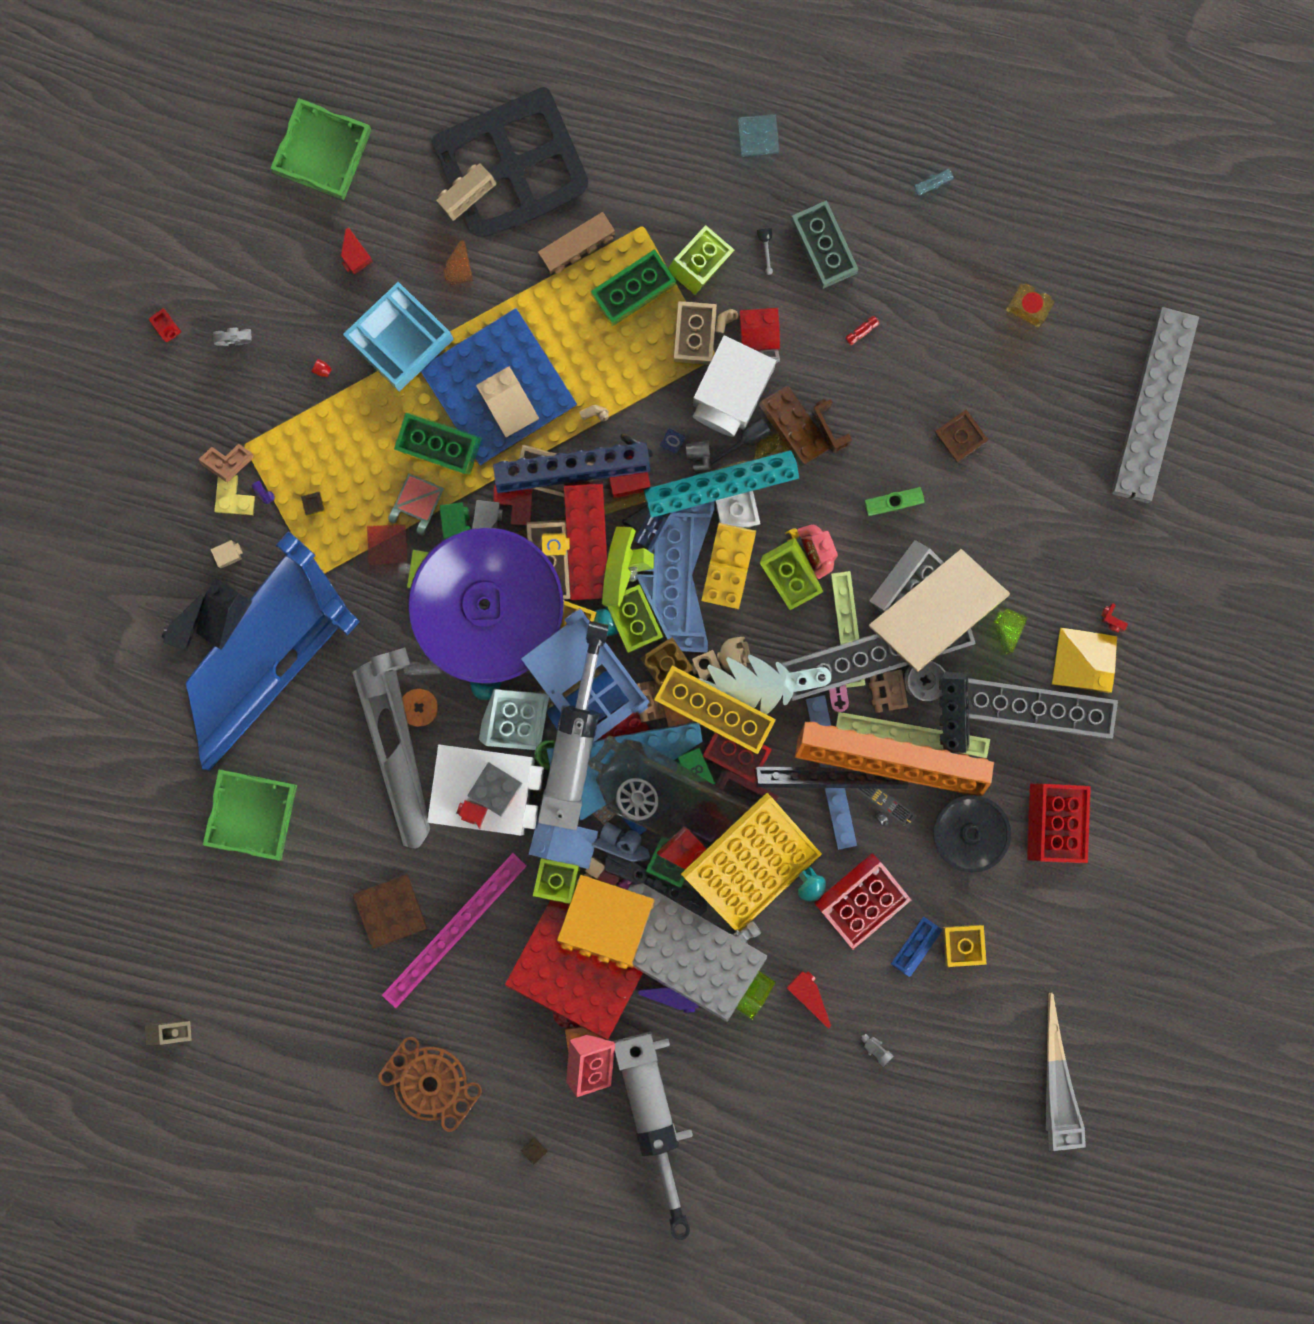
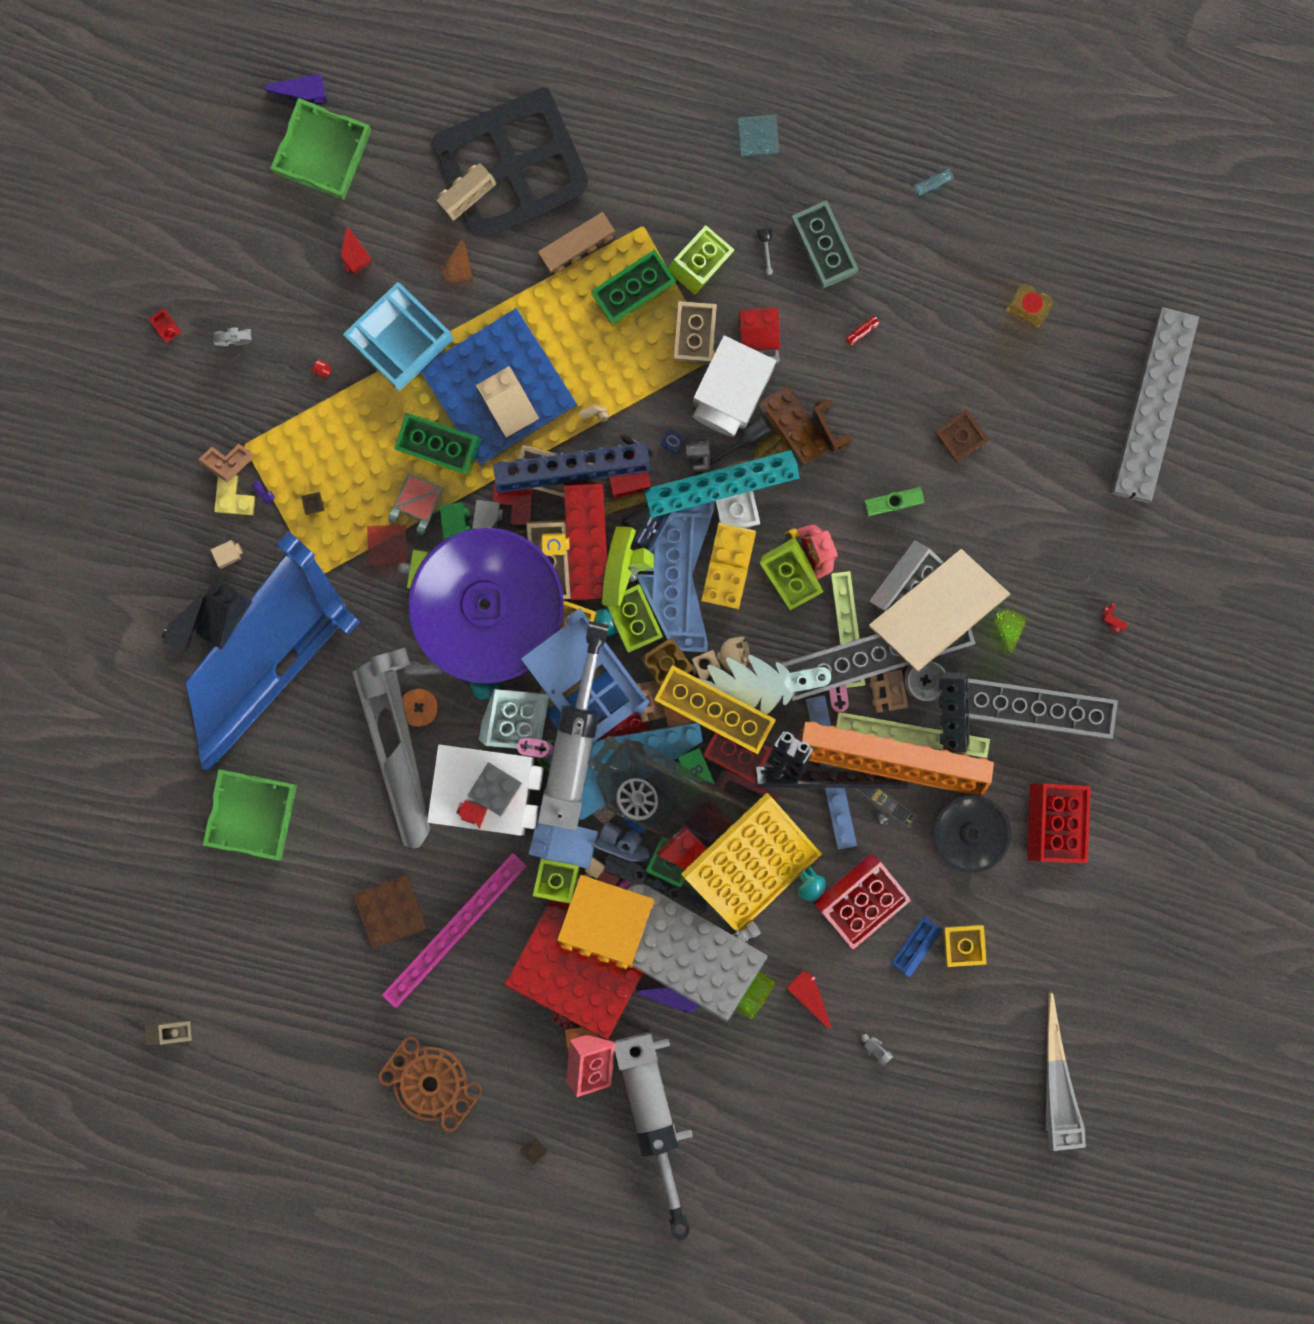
(306, 88): none -> dark purple slope
(536, 744): none -> bright pink beam
(725, 318): tan arm -> none
(791, 751): none -> black hips
(1085, 660): yellow slope -> none

